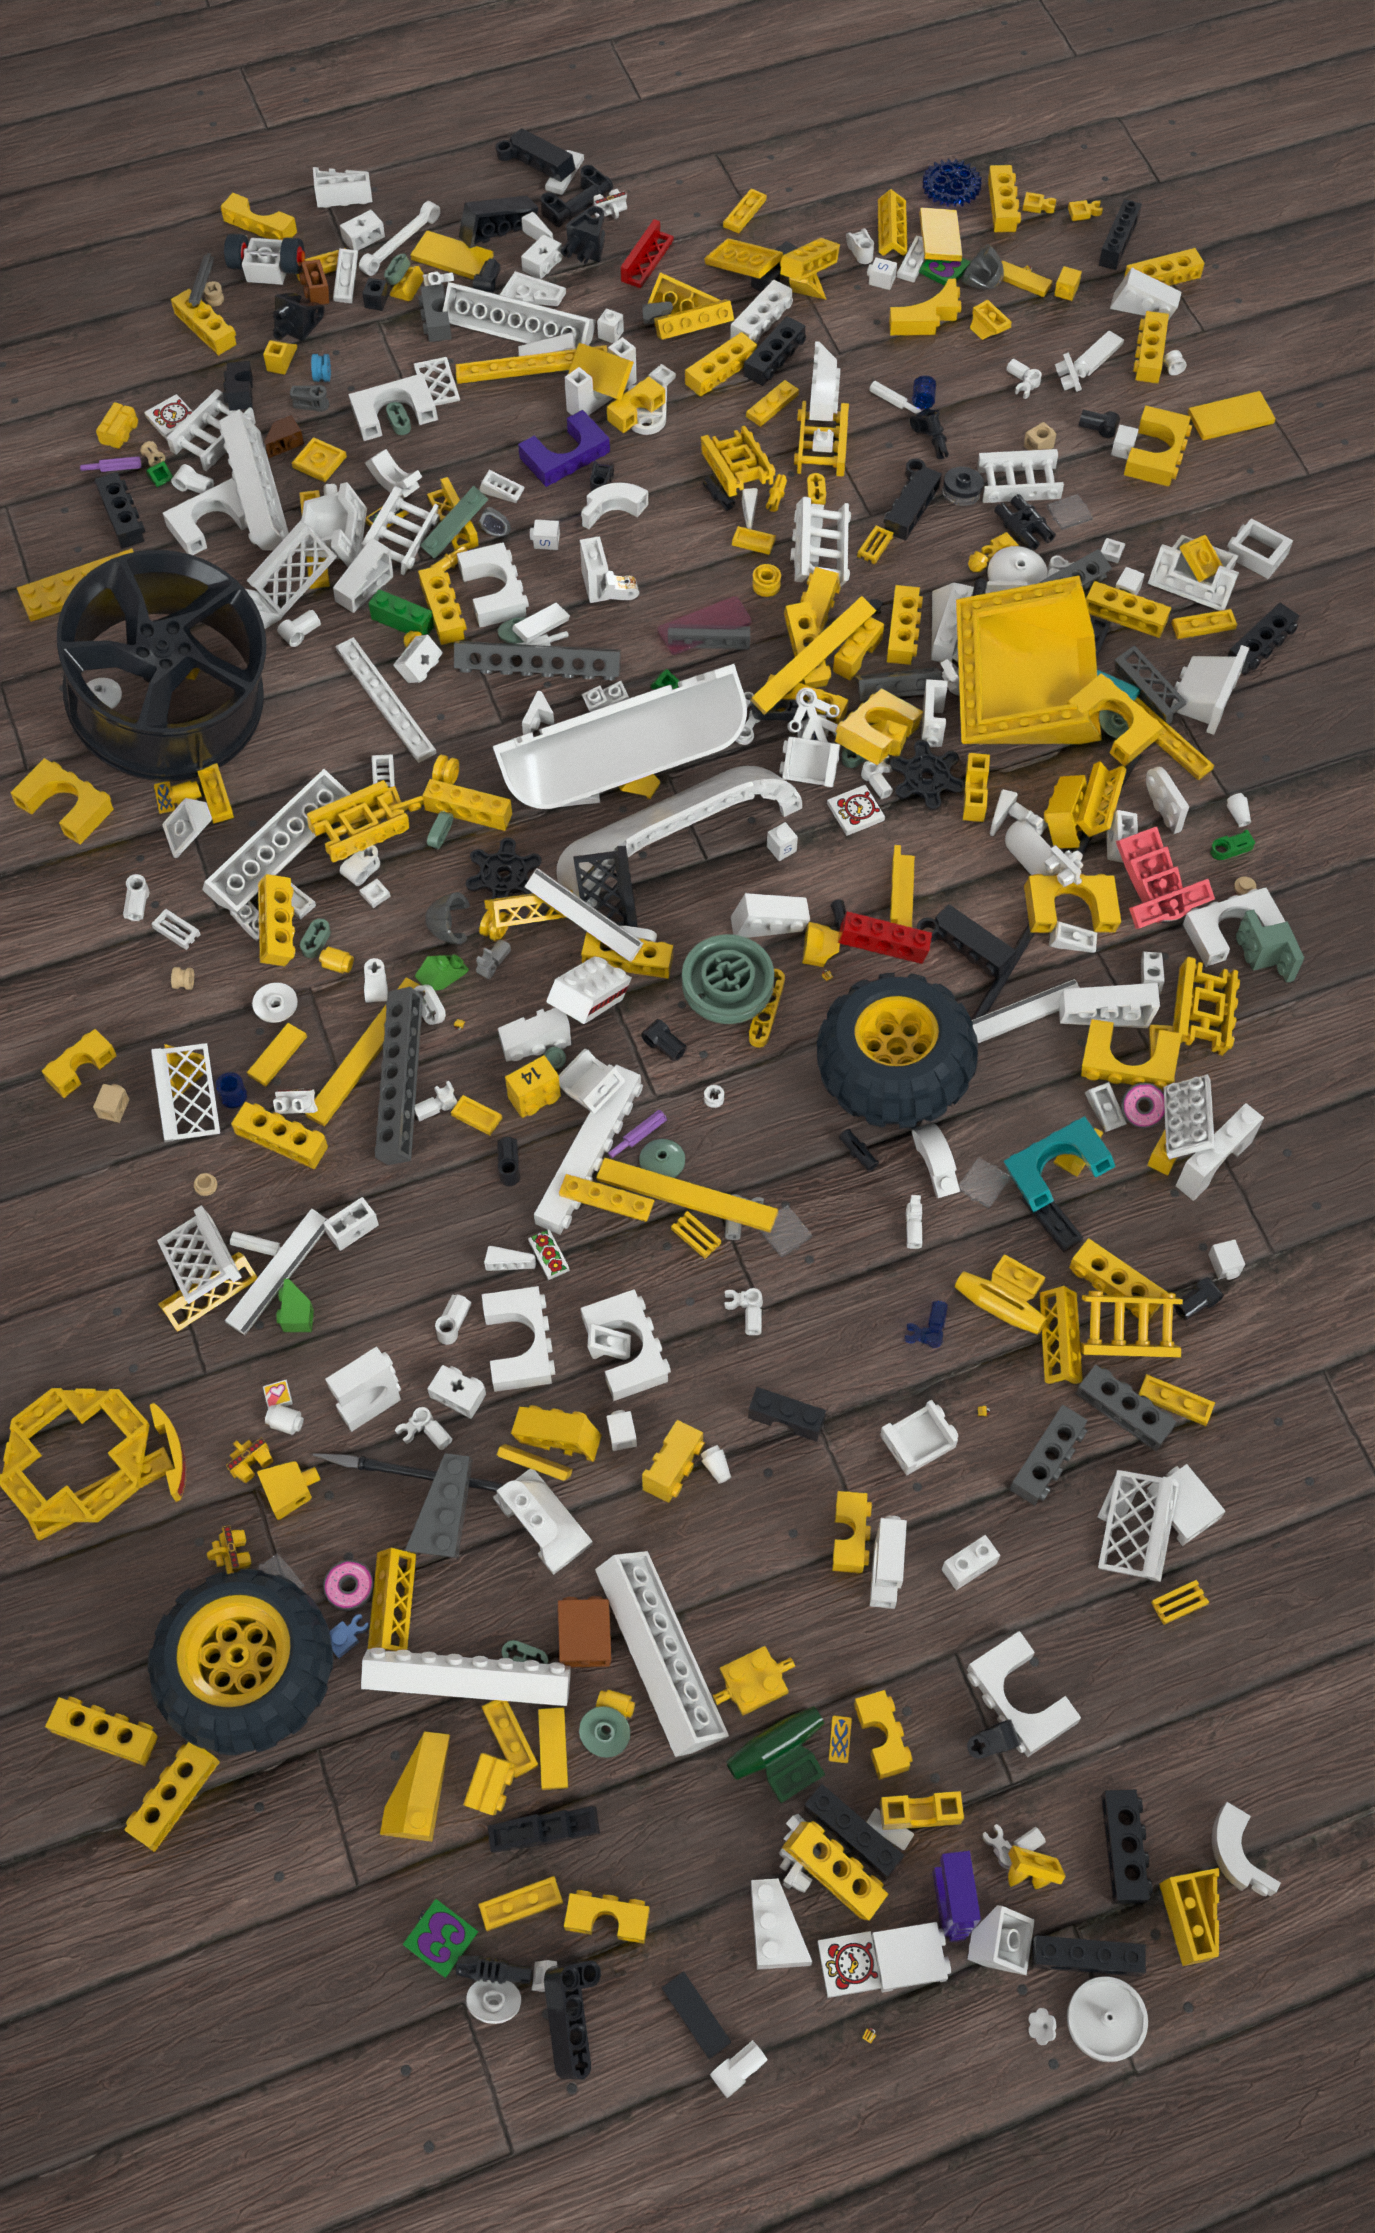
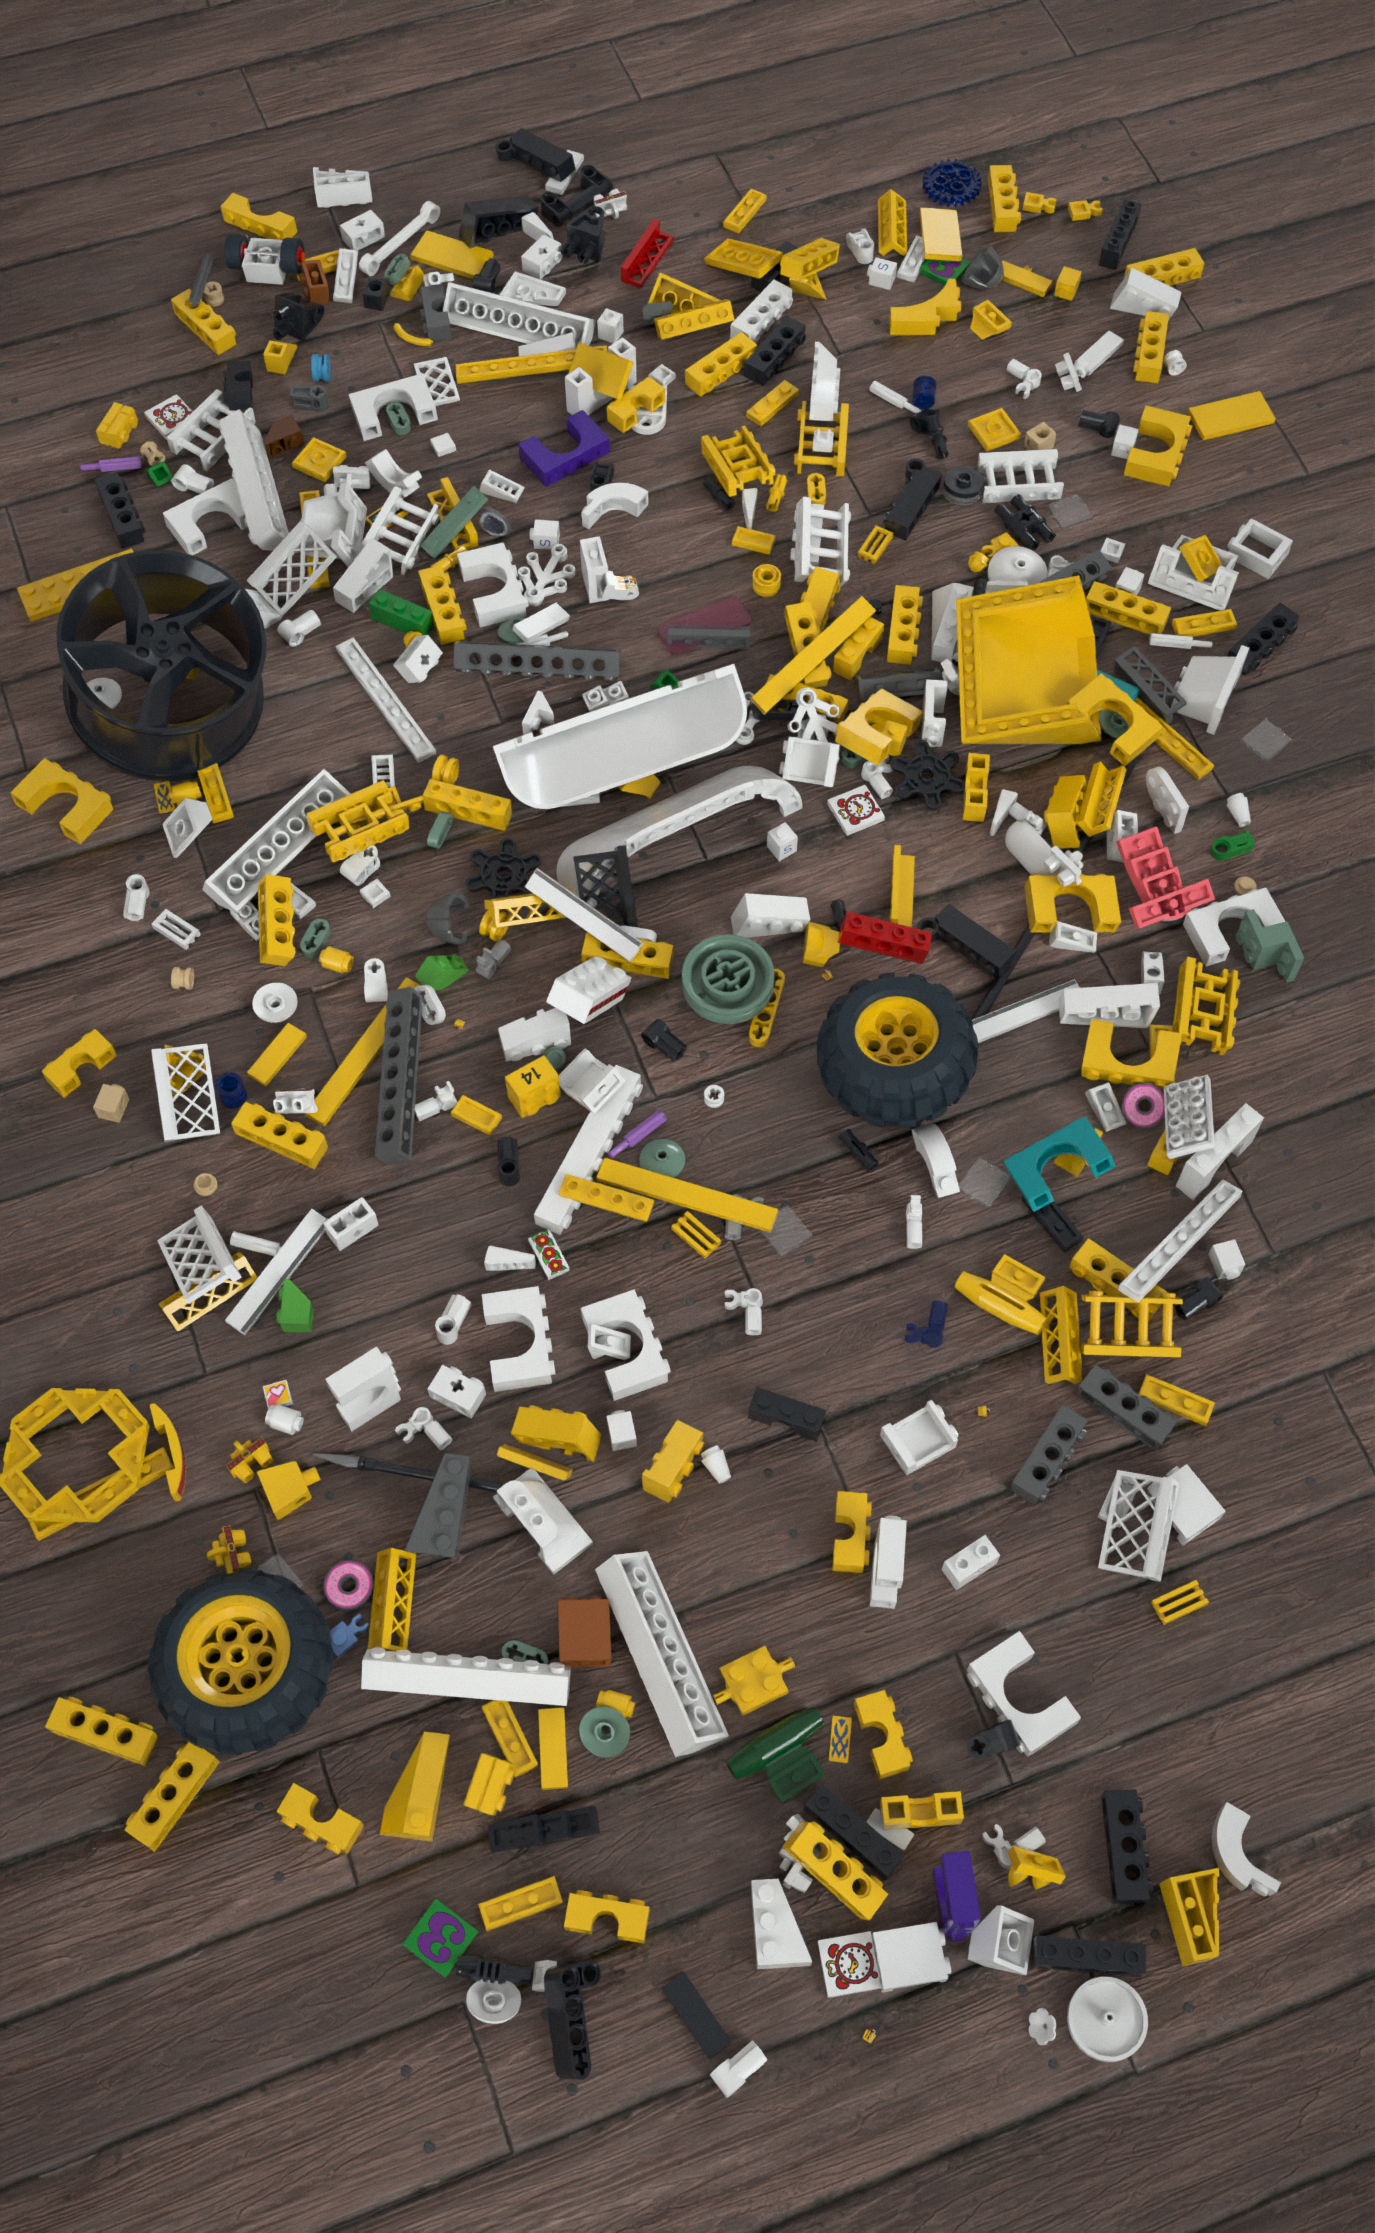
(338, 1832): none -> yellow arch
(355, 476): none -> white hips
(411, 339): none -> yellow piece
(443, 444): none -> white tile
(536, 593): none -> white plant
(994, 429): none -> yellow plate
(1176, 641): none -> white axle
(1179, 1241): none -> white tile
(1266, 740): none -> clear piece

